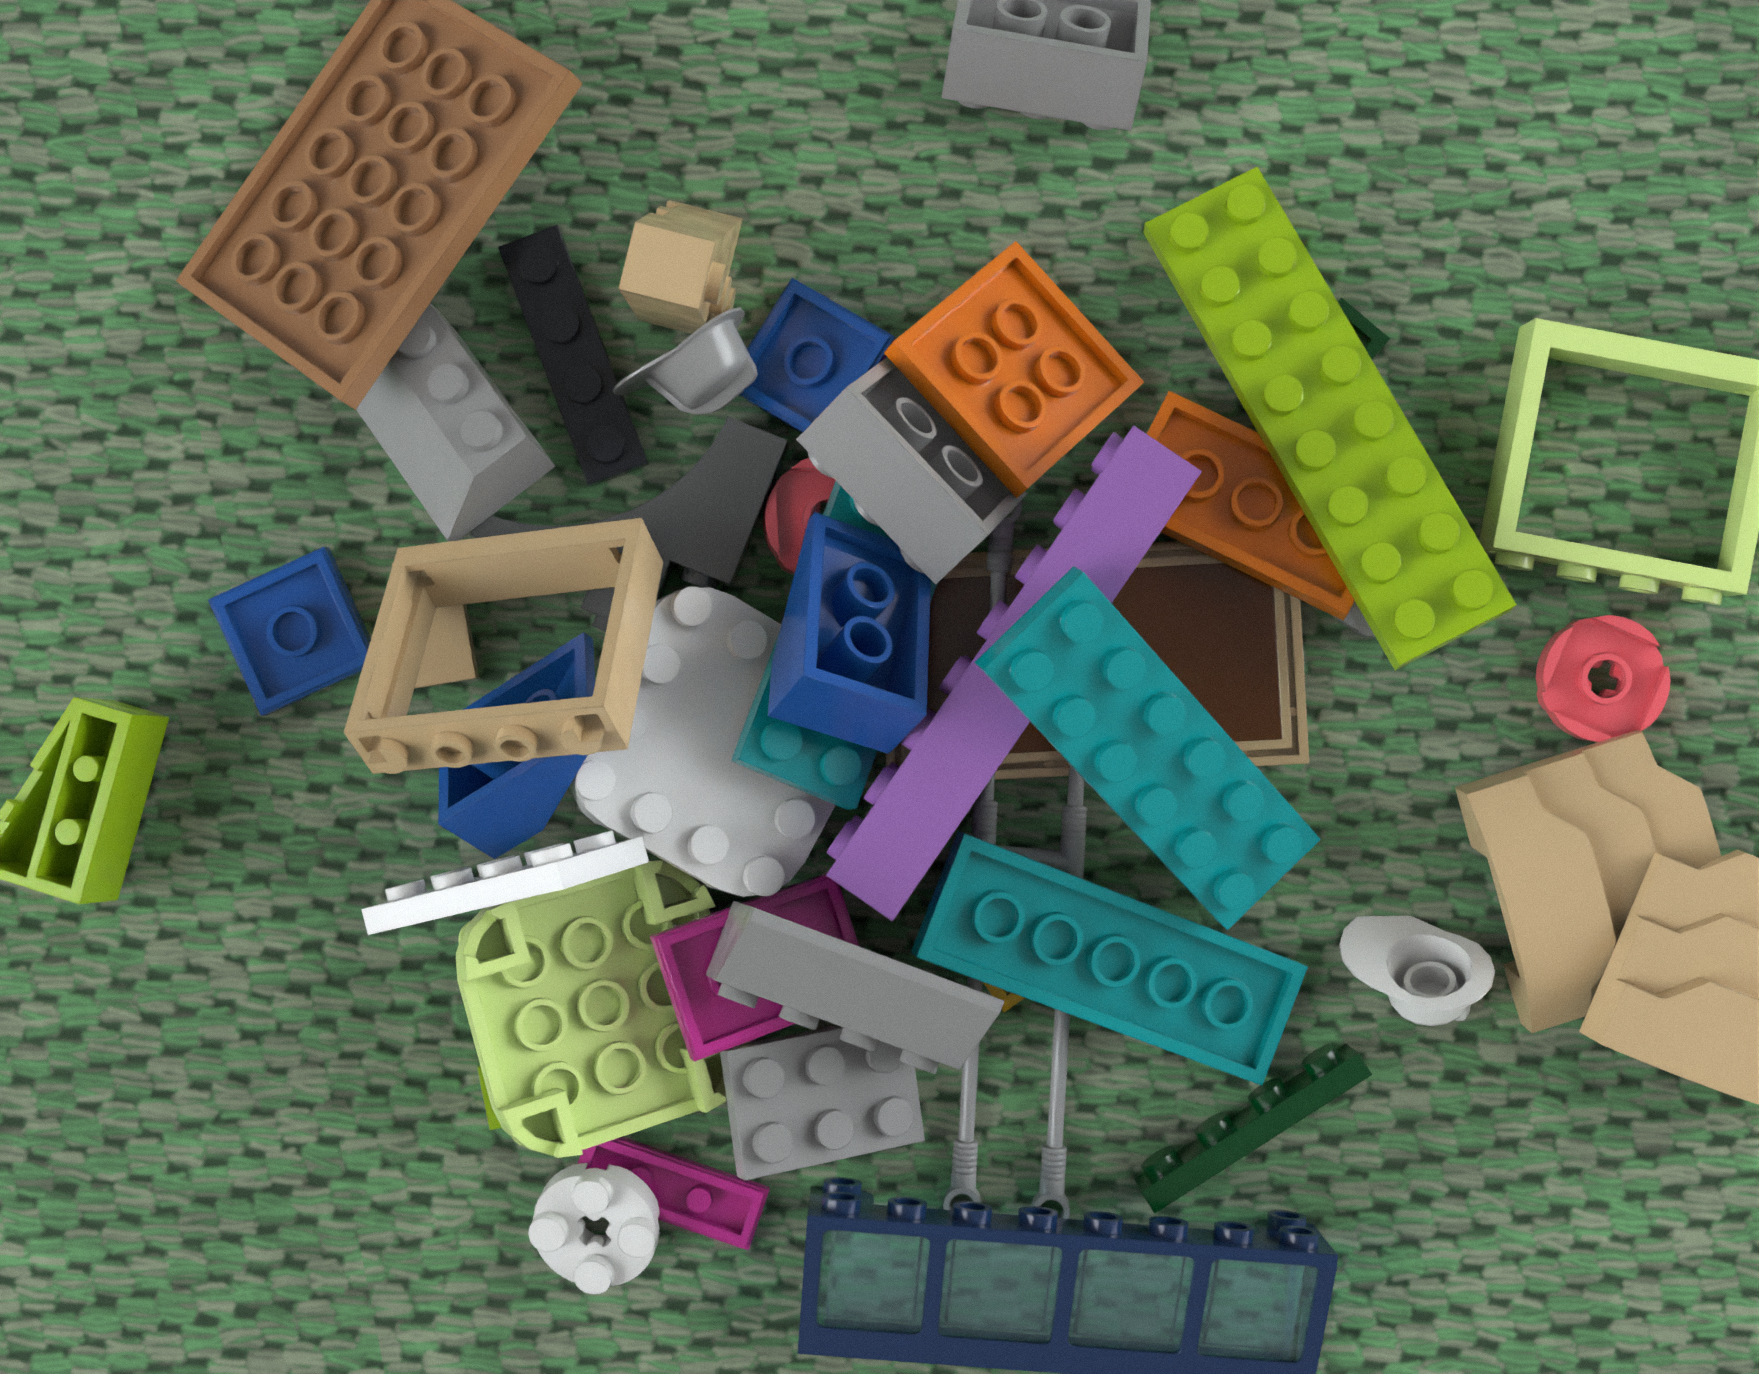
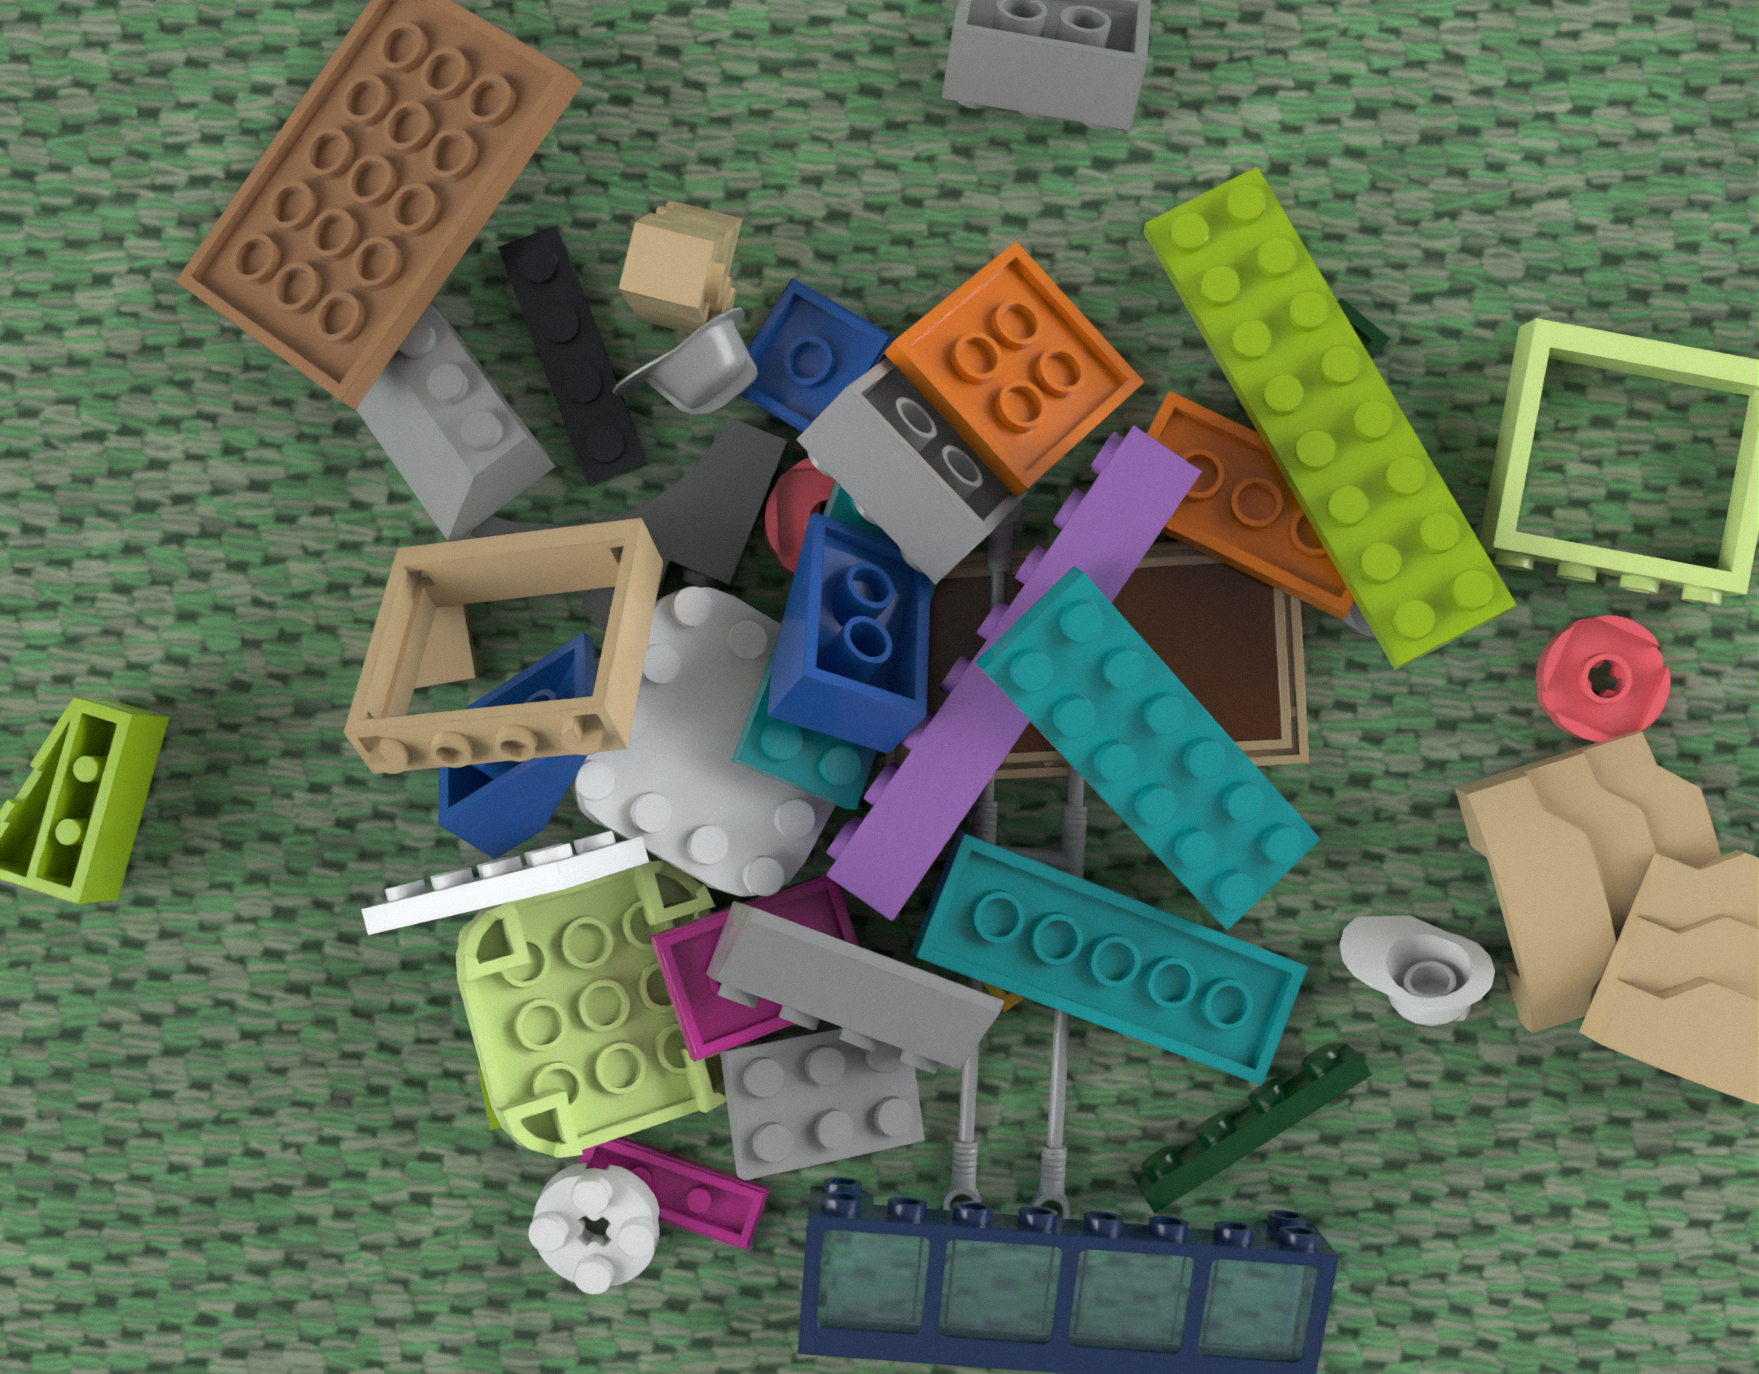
(293, 630): blue plate -> none

